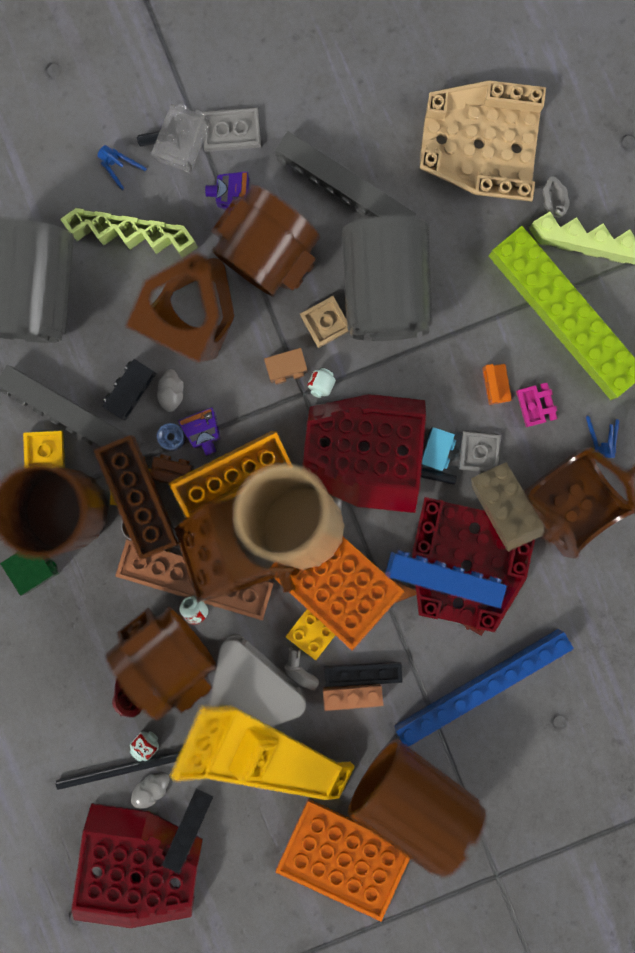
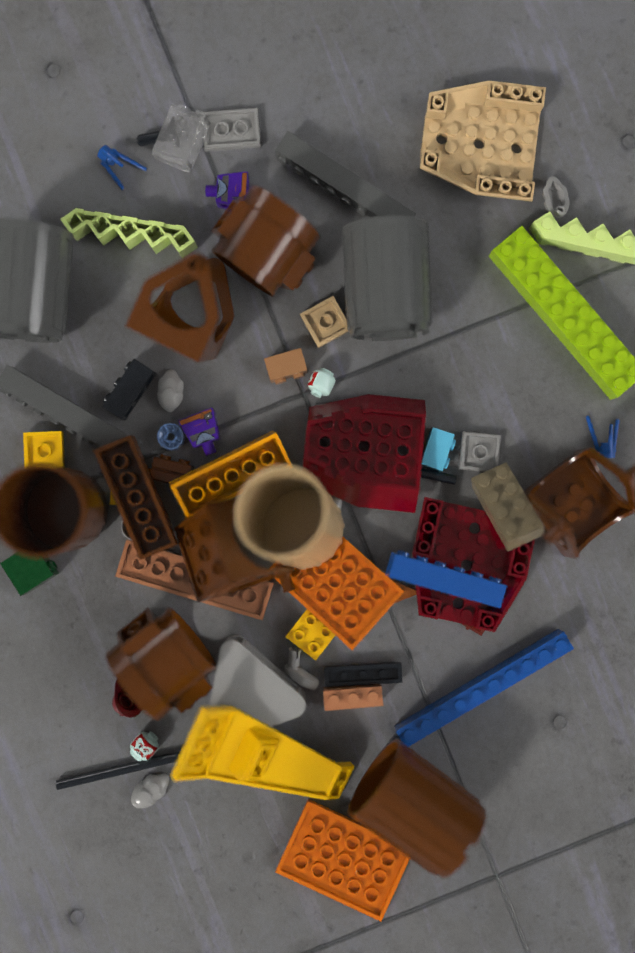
(127, 843): dark red wedge -> none
(187, 831): black plate -> none
(192, 611): light aqua head -> none
(496, 384): orange panel -> none
(531, 405): dark pink plate -> none

